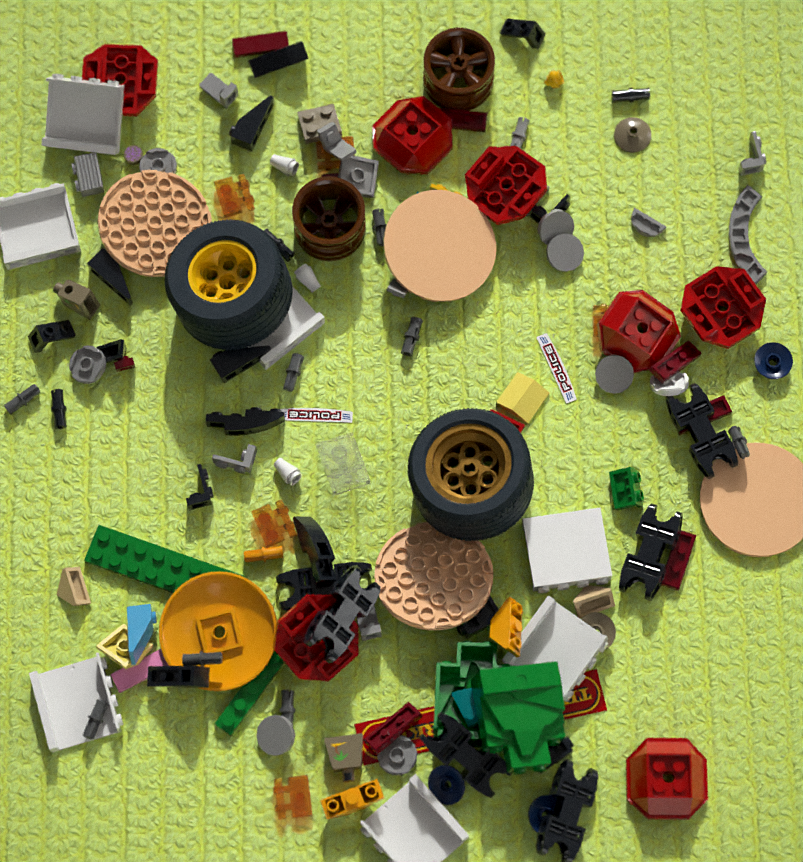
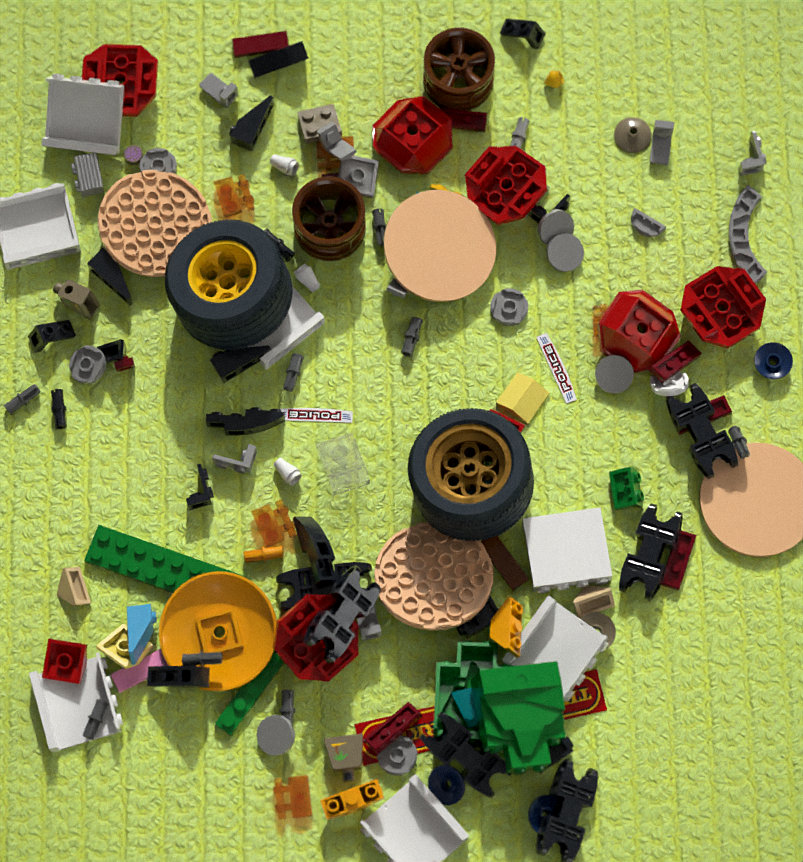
(65, 661): none -> red slope
(505, 563): none -> reddish brown tile
(509, 307): none -> light grey tile
(630, 95): black pin -> none
(653, 795): red piece -> none
(661, 142): none -> light grey bracket

